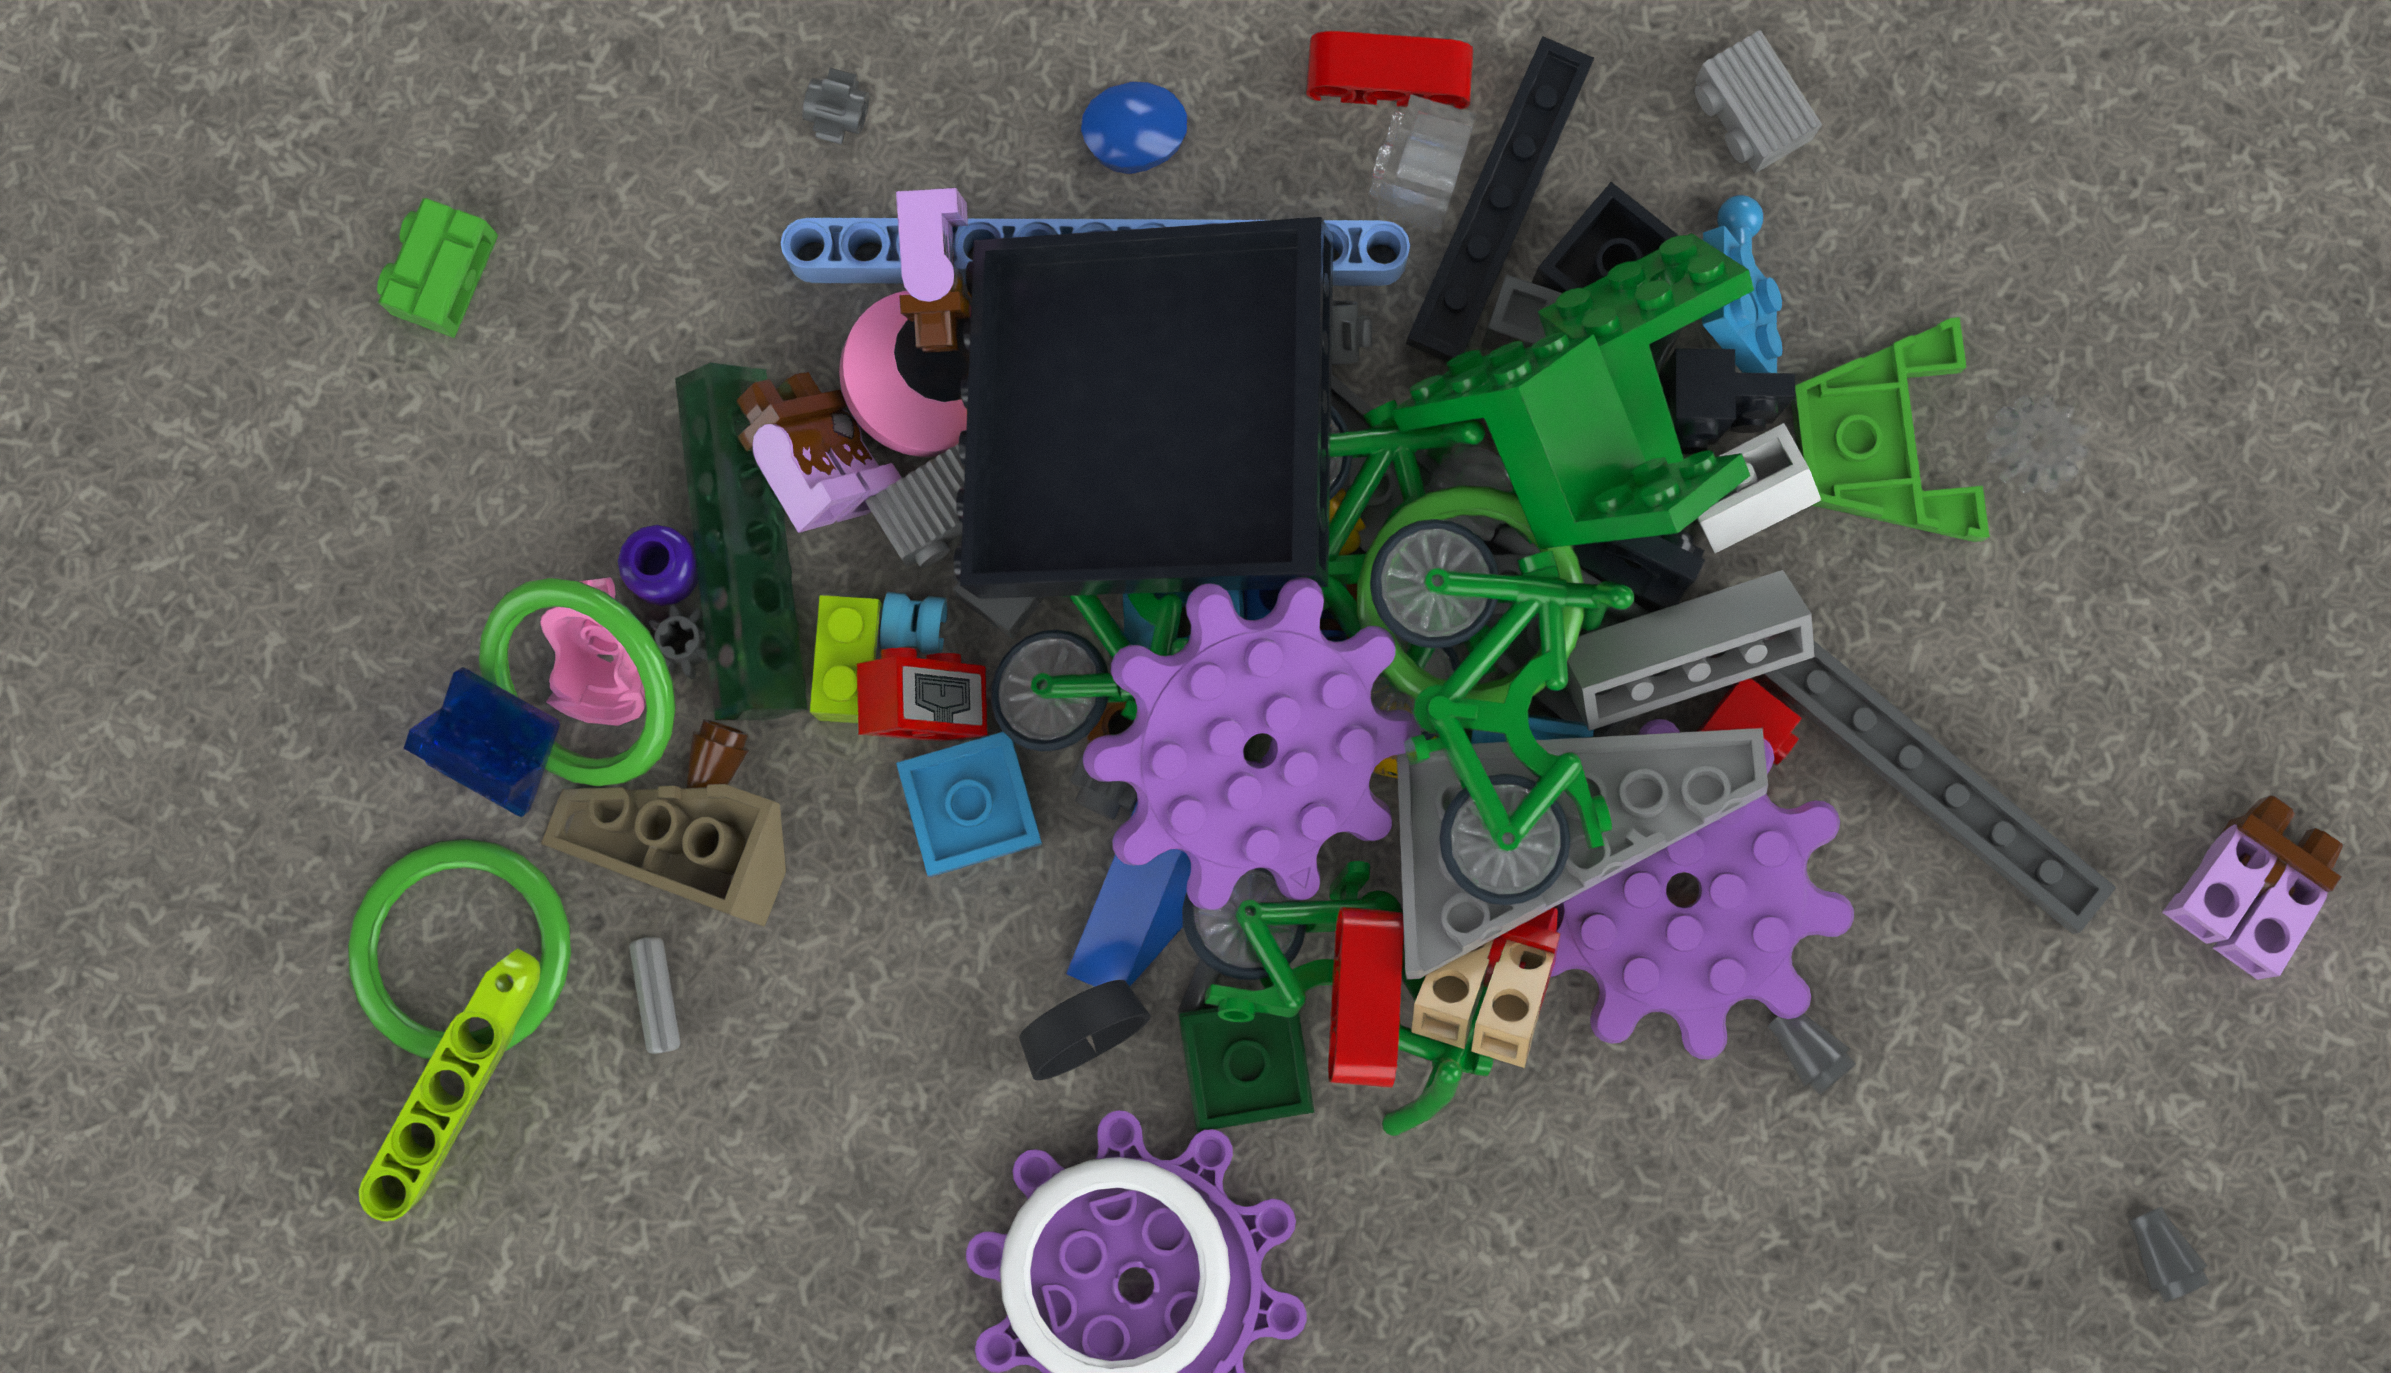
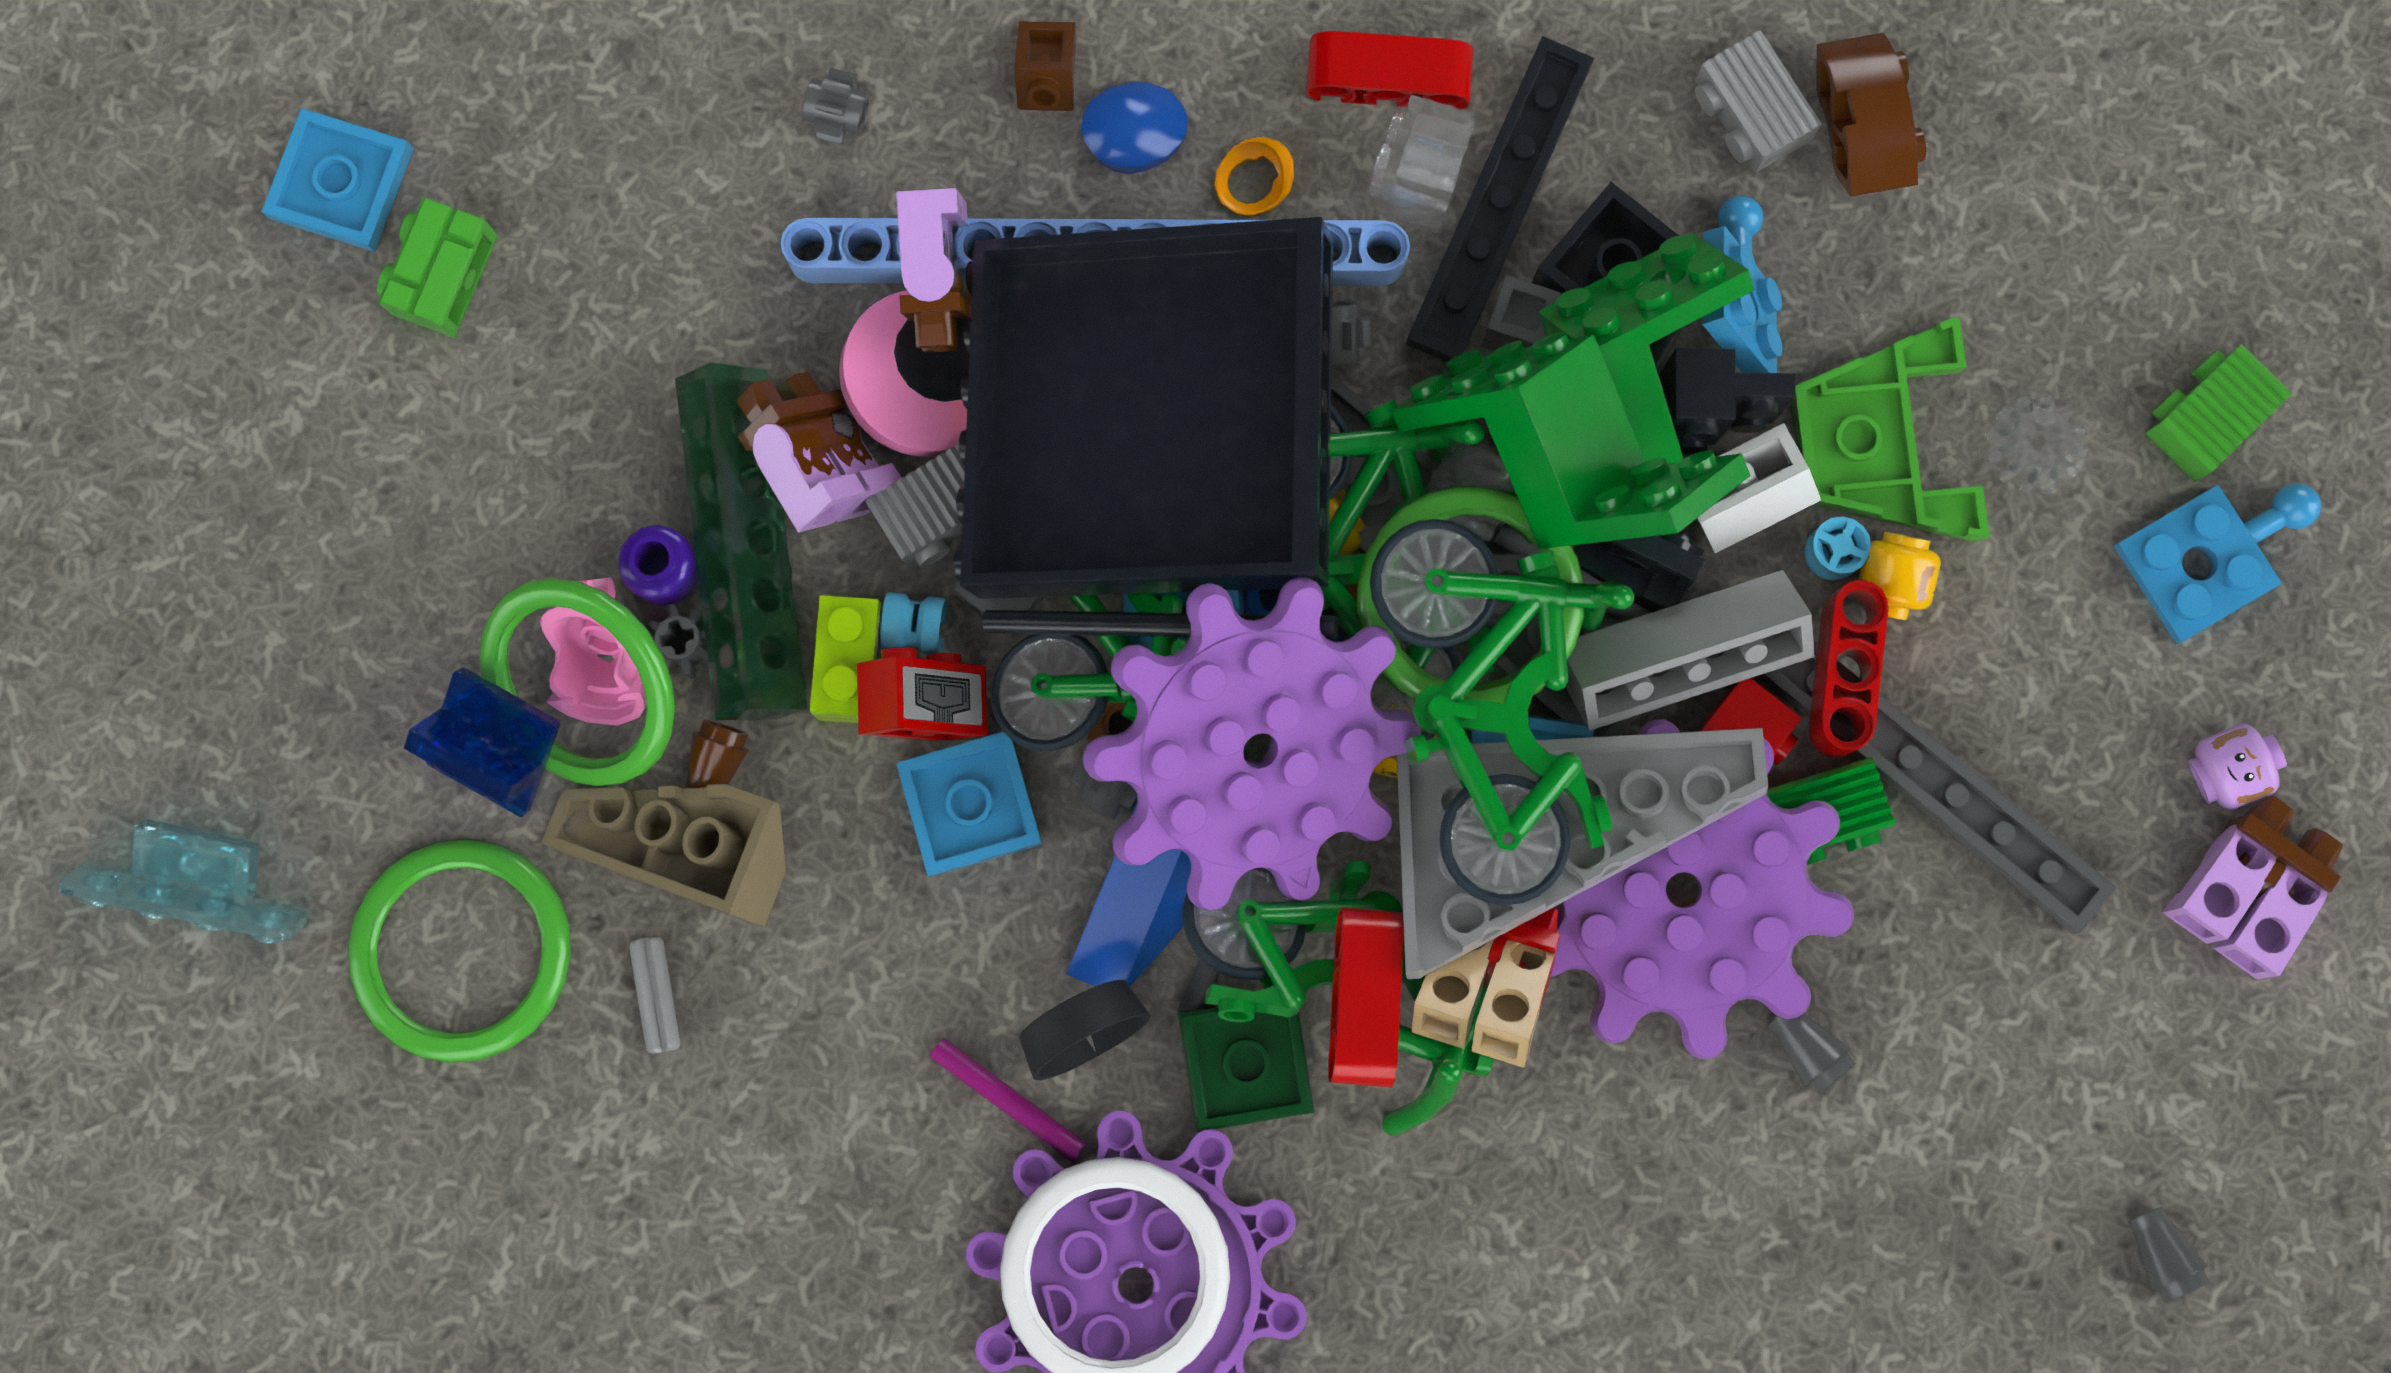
(190, 879): none -> clear light blue bracket
(337, 180): none -> dark azure plate
(501, 1005): lime piece -> none
(1007, 1099): none -> magenta bar
(1045, 65): none -> reddish brown bracket
(1108, 623): none -> black piece
(1255, 150): none -> light orange piece
(1844, 539): none -> medium azure wheel
(1854, 794): none -> green brick
(1866, 647): none -> red beam
(1869, 114): none -> reddish brown brick
(1903, 571): none -> yellow head
(2218, 412): none -> bright green brick
(2237, 563): none -> dark azure plate
(2237, 766): none -> lavender head

